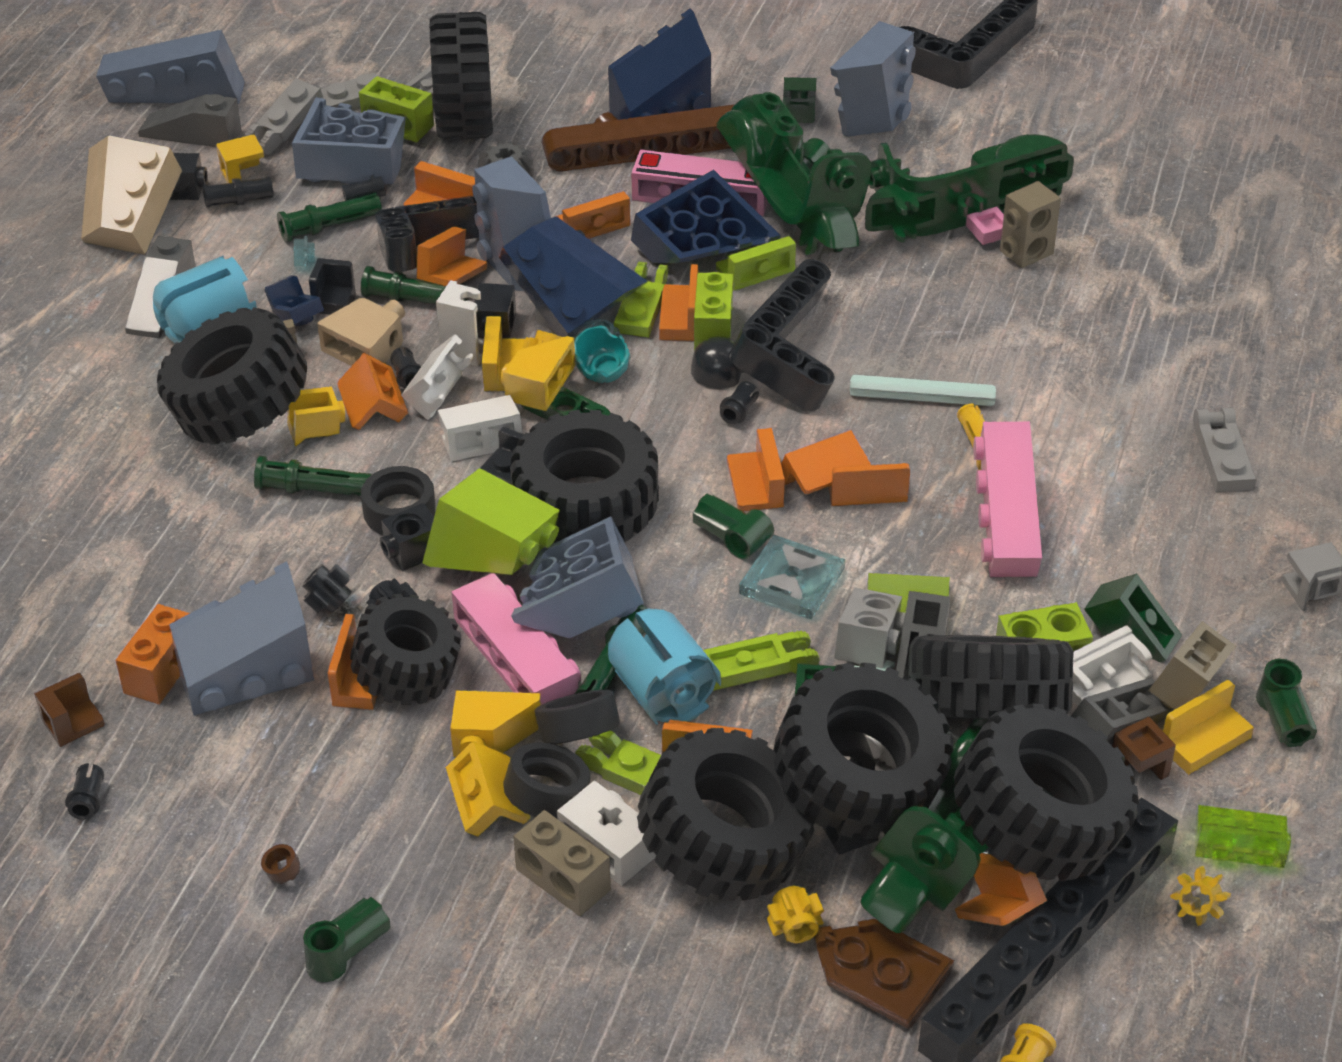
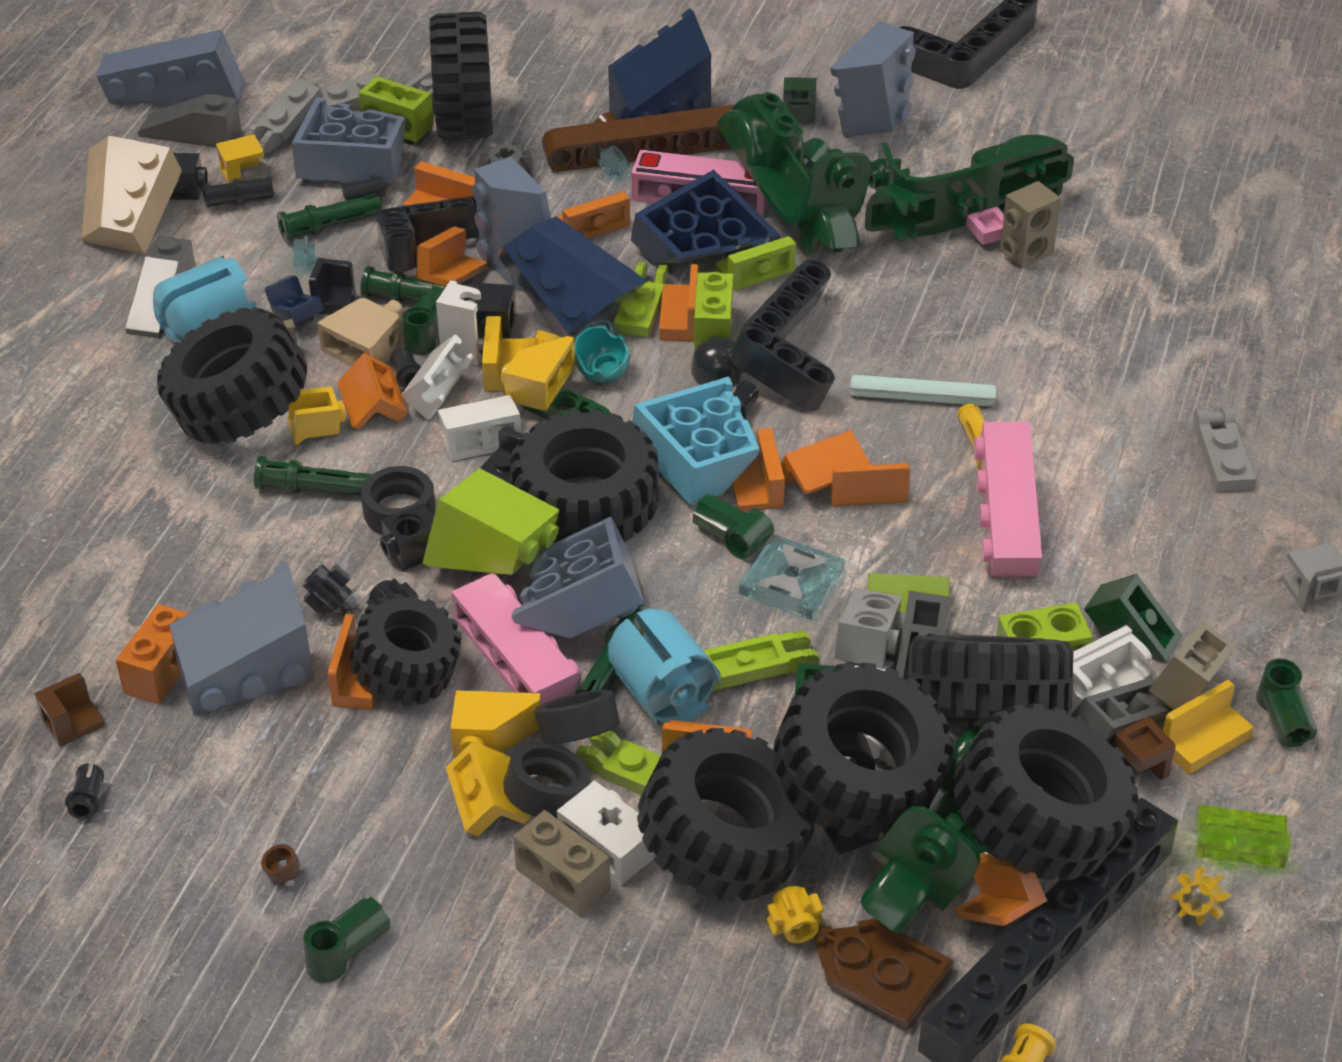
(421, 323): none -> dark green piece
(613, 161): none -> clear light blue plate
(699, 438): none -> medium azure wedge

